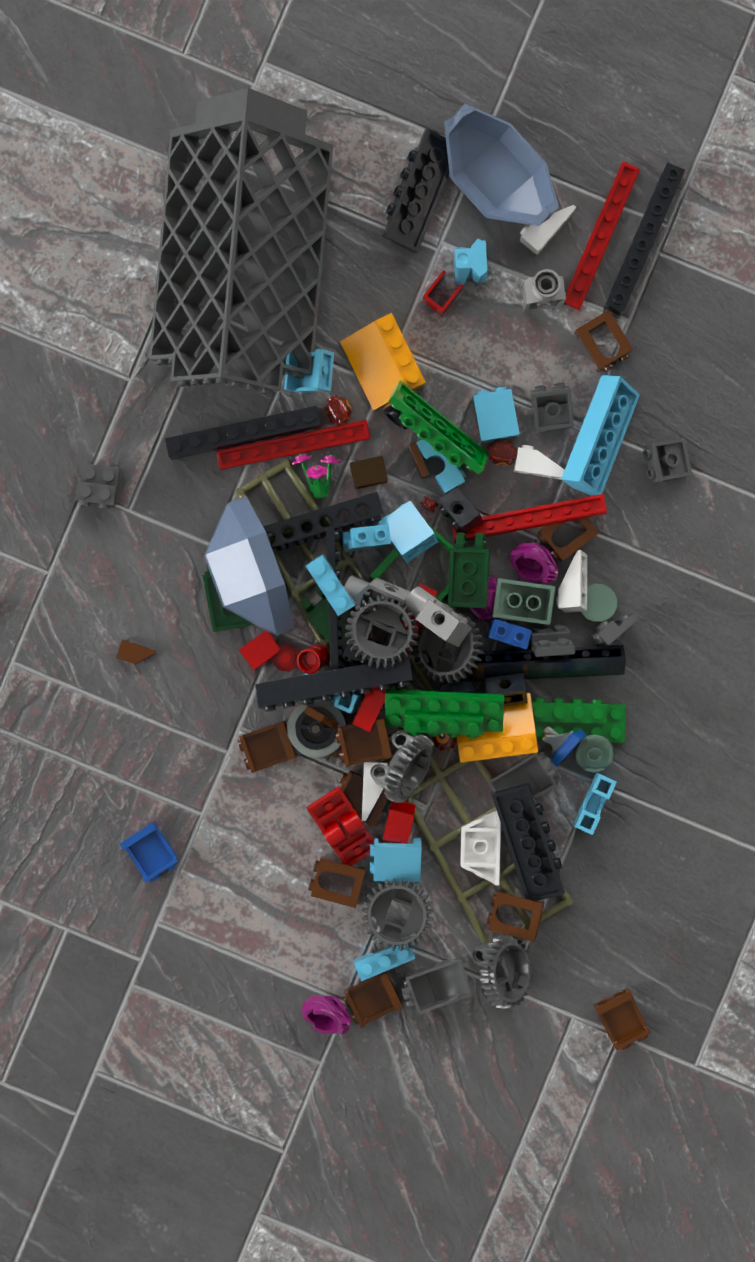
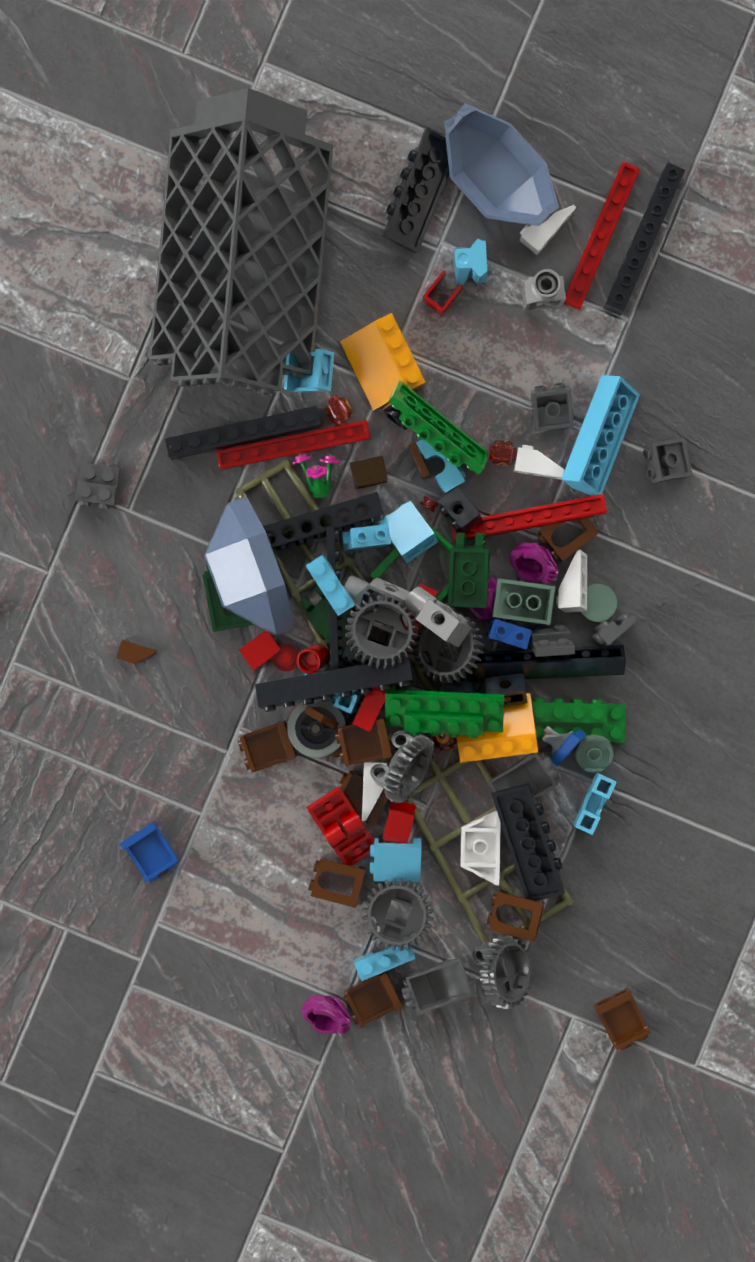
(495, 415): medium azure panel -> none
(602, 362): reddish brown panel -> none

